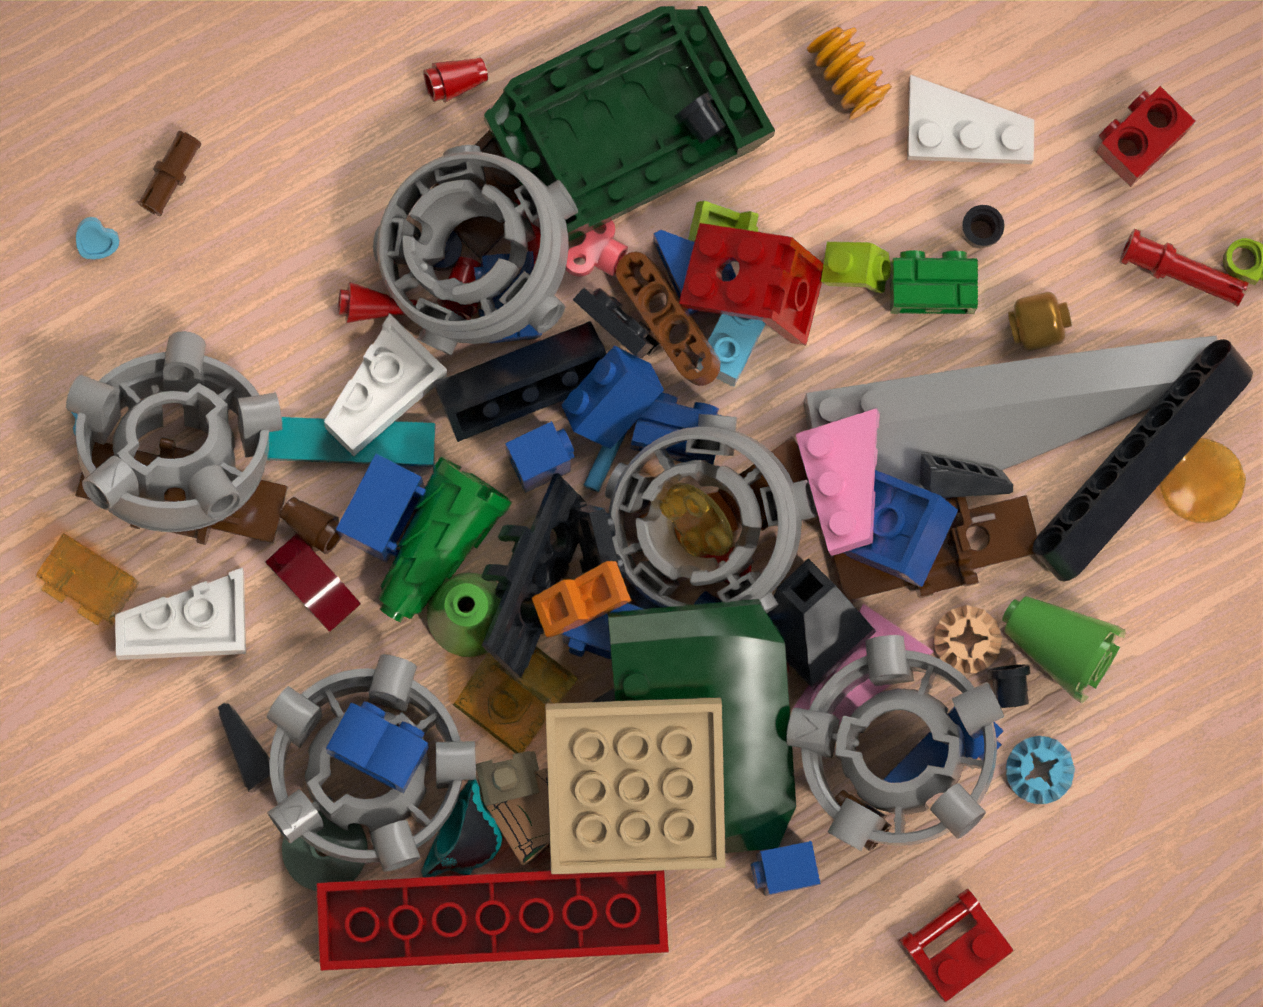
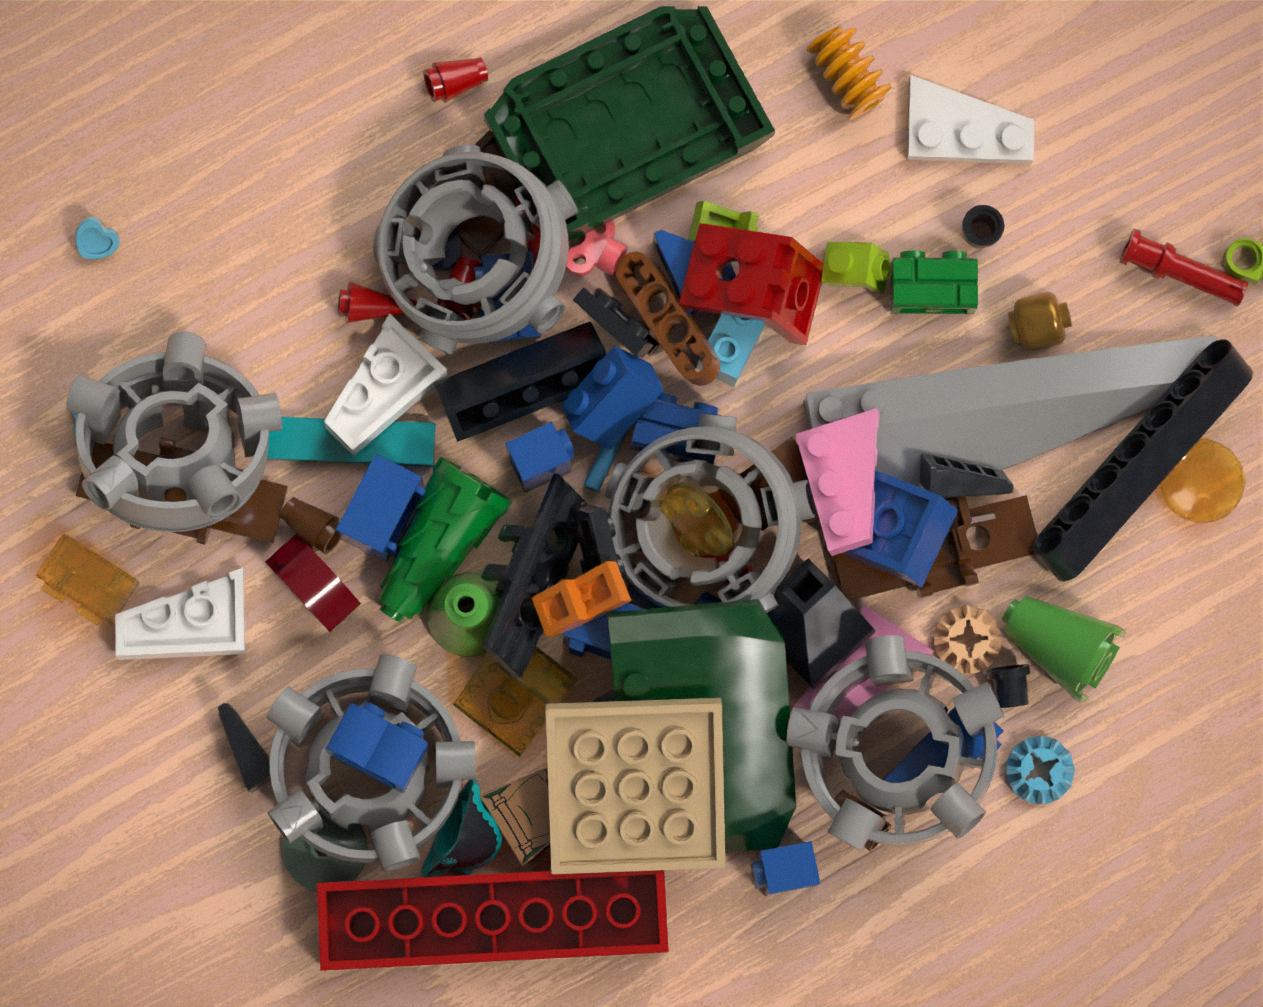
(169, 173): reddish brown pin -> none
(508, 778): dark tan piece -> none
(701, 118): black piece -> none
(963, 958): red plate -> none
(1149, 140): red brick -> none

